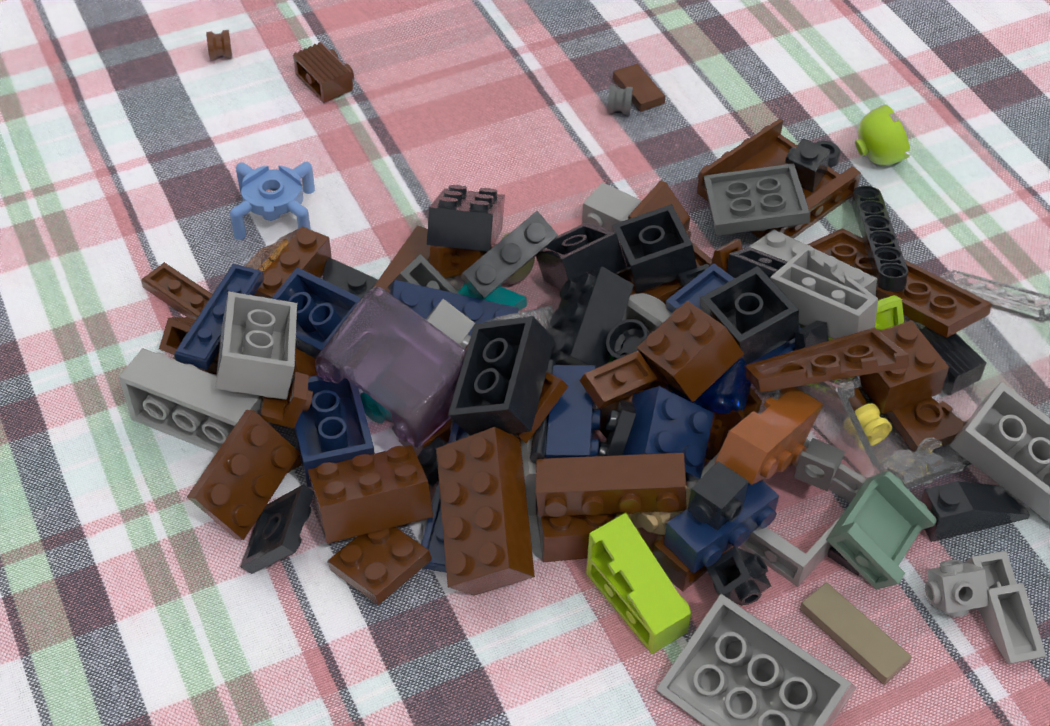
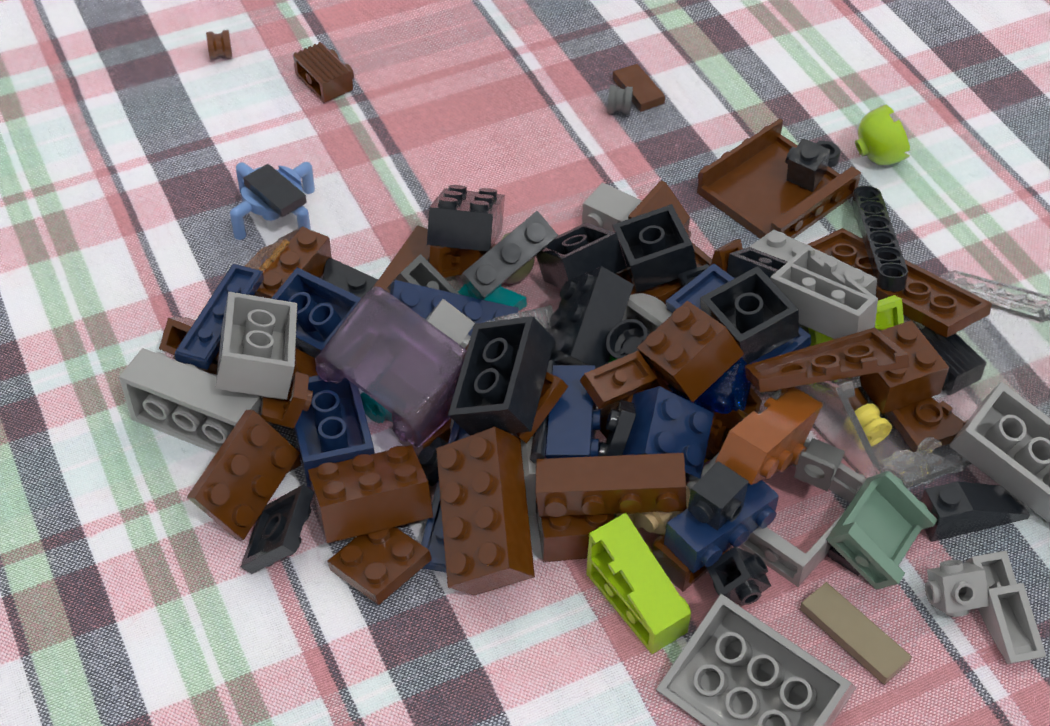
(176, 290): reddish brown tile -> none
(275, 190): none -> black tile
(756, 199): dark grey plate -> none
(811, 335): black tile -> none

